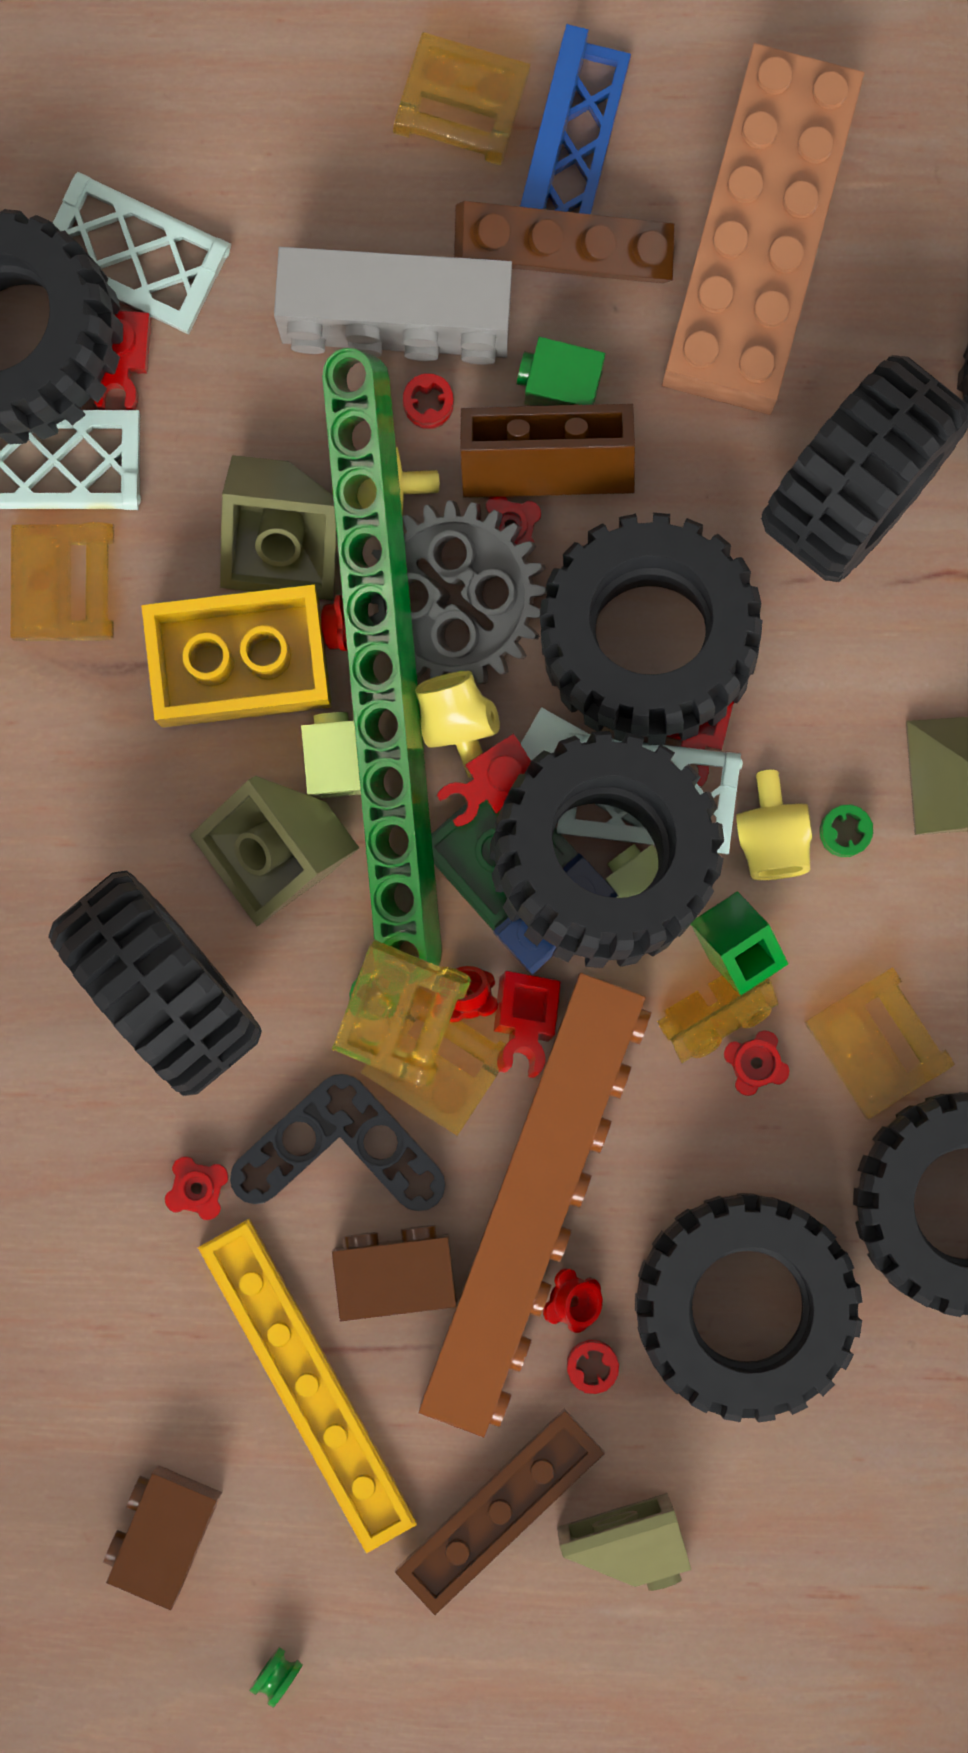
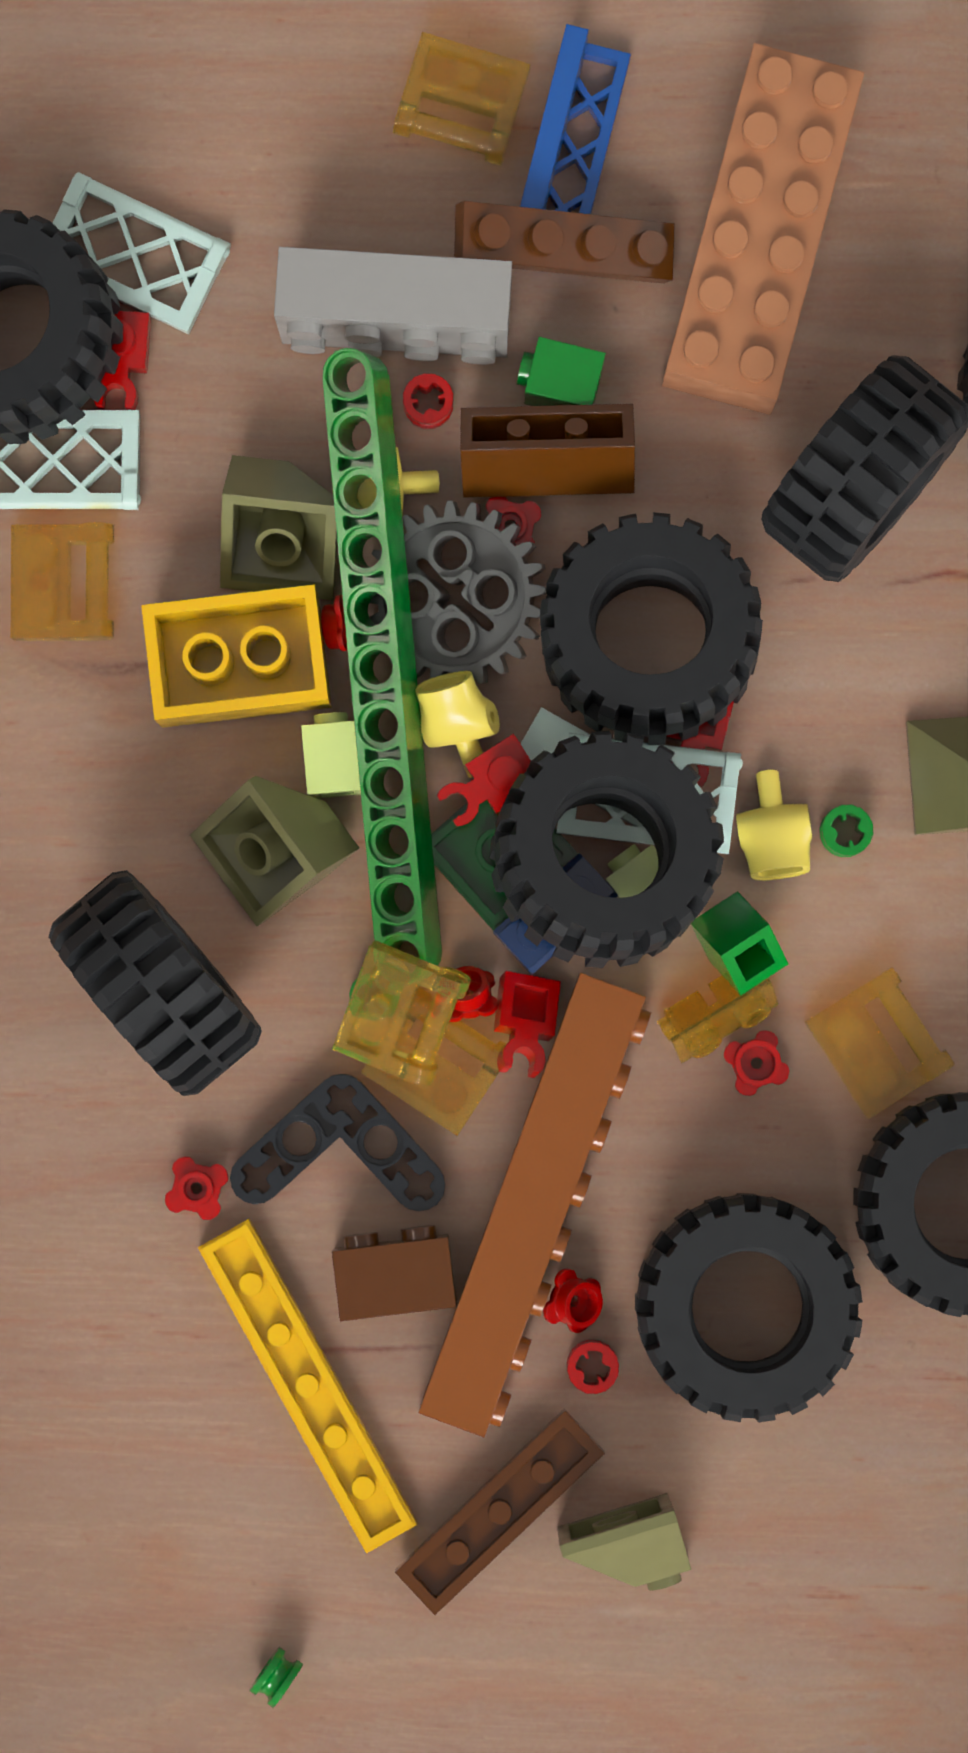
(162, 1537): reddish brown brick -> none

